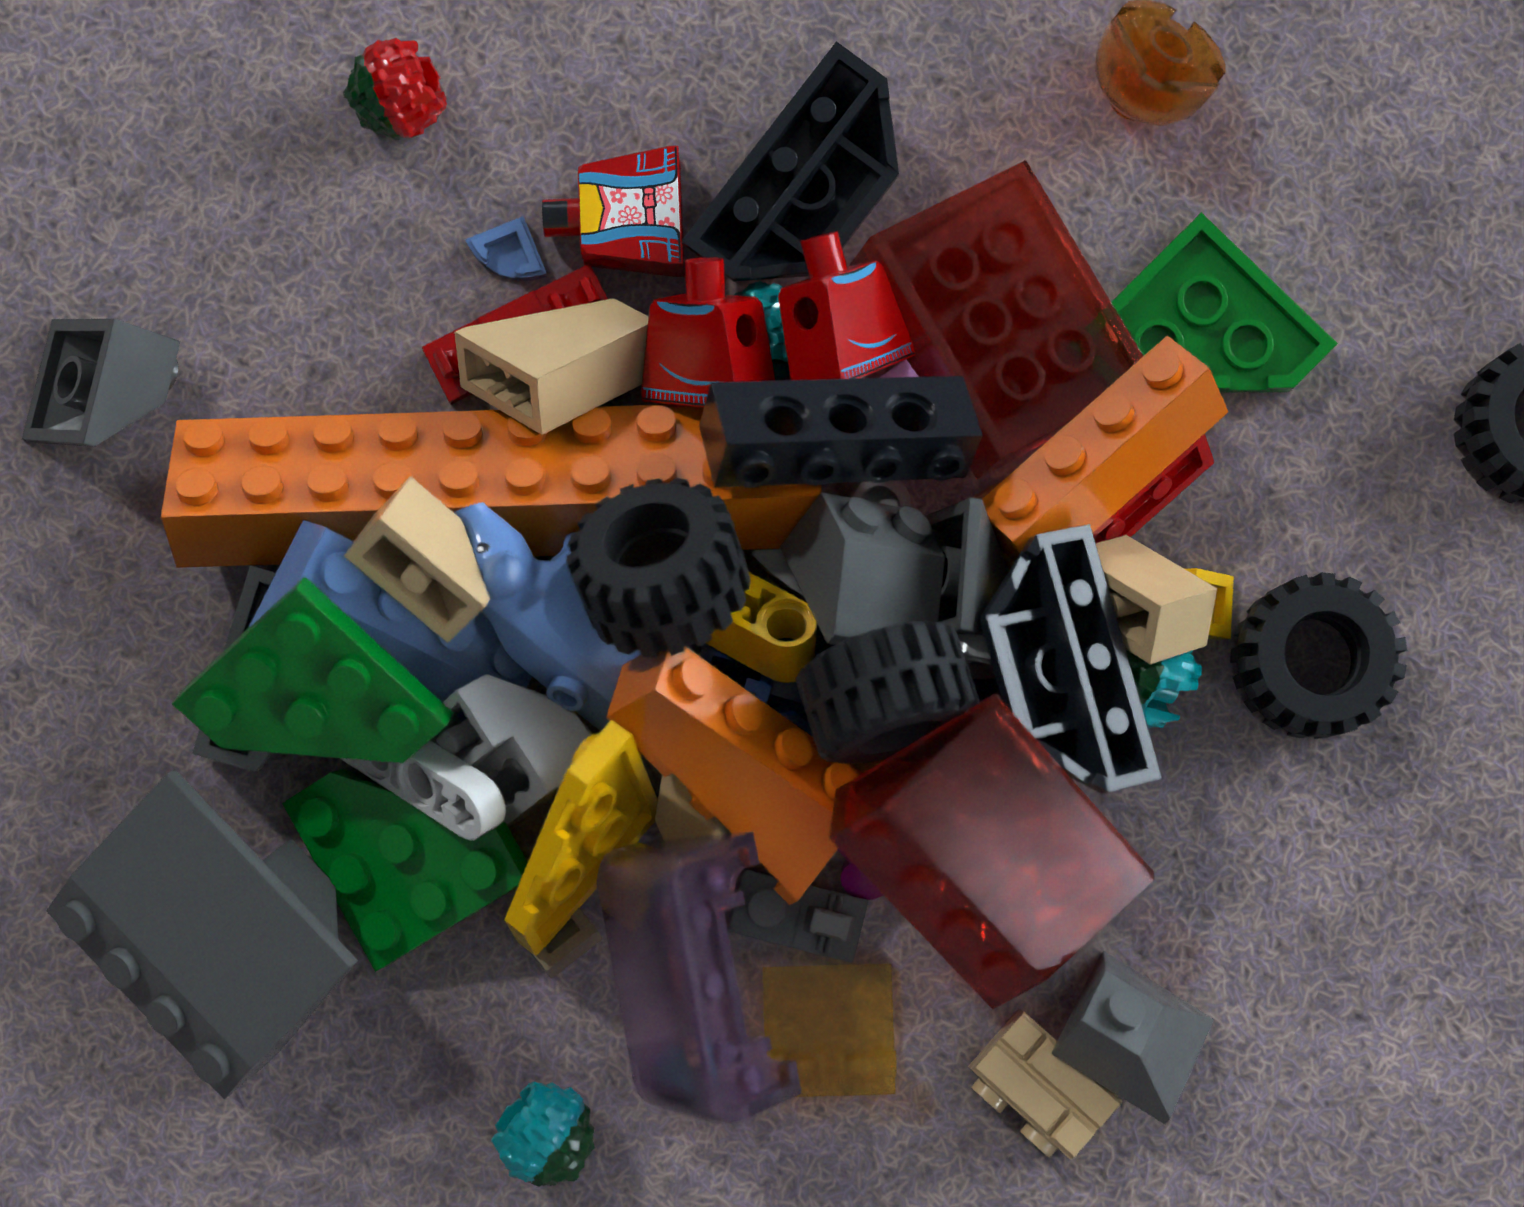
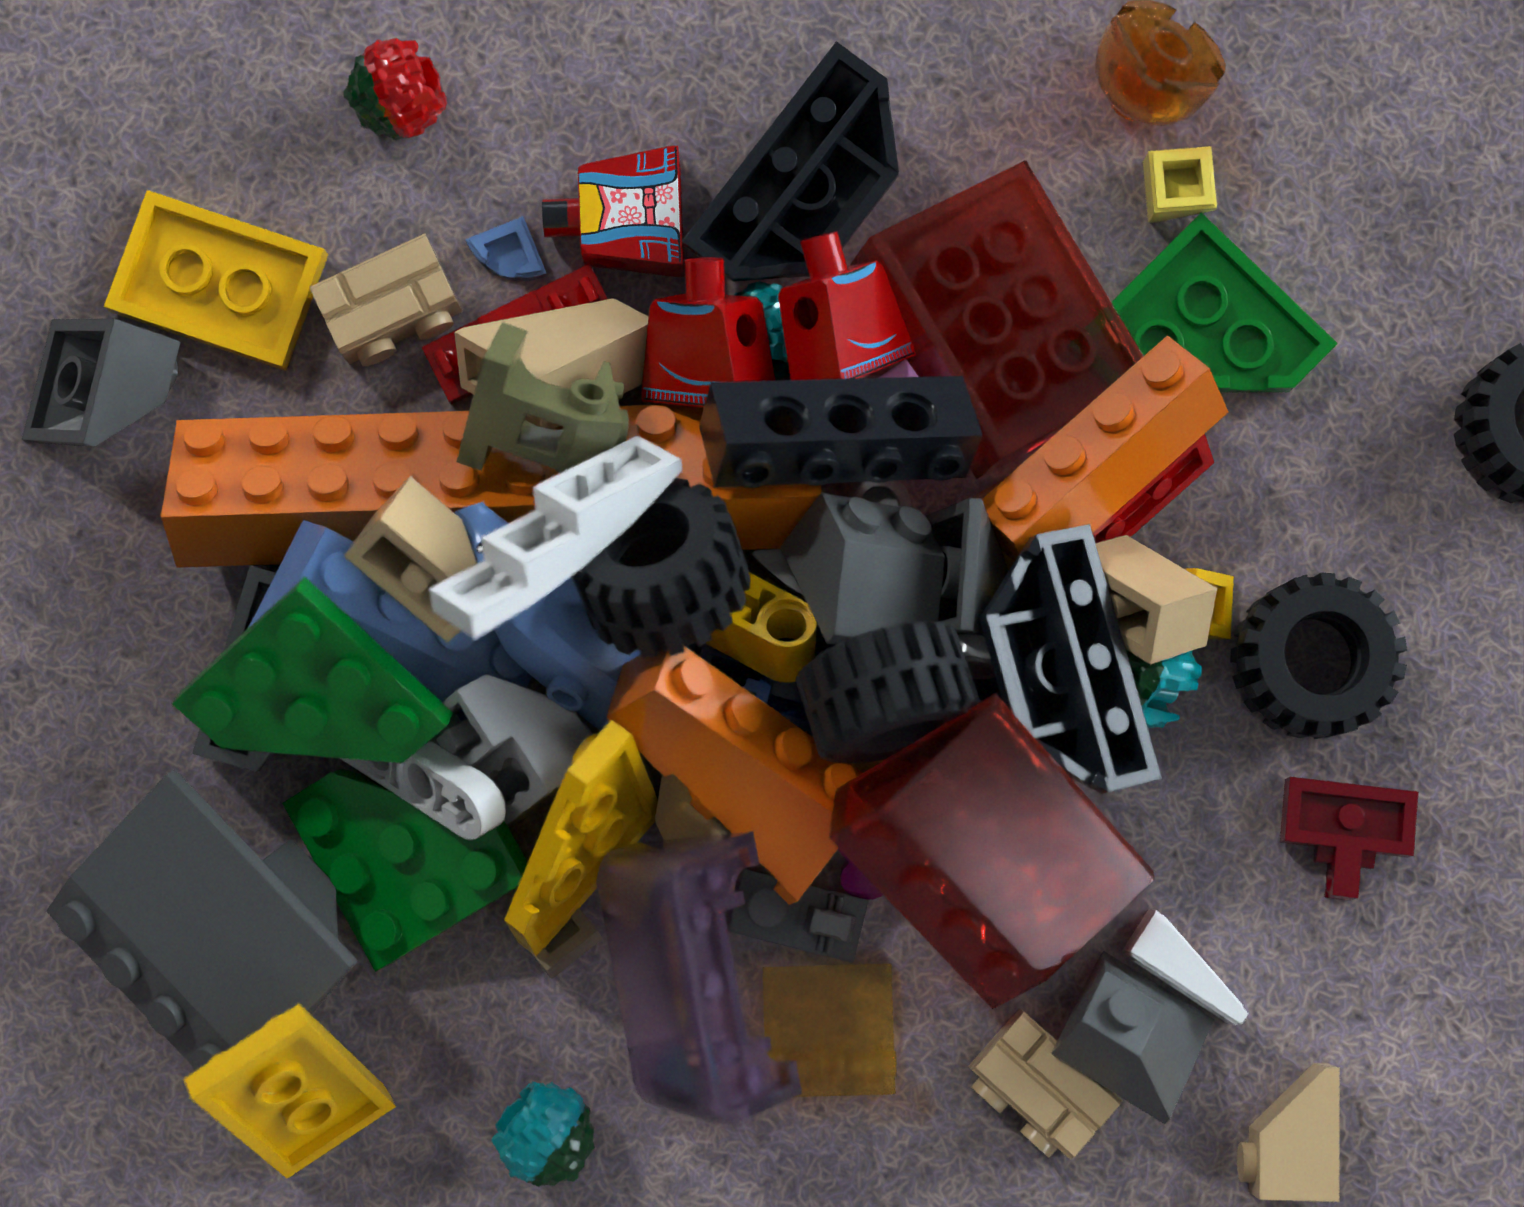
(216, 280): none -> yellow plate
(290, 1091): none -> yellow plate
(387, 302): none -> tan brick
(510, 391): none -> olive tile
(571, 525): none -> white slope
(1171, 958): none -> white slope
(1179, 183): none -> light yellow slope
(1296, 1142): none -> tan slope
(1348, 827): none -> dark red hinge

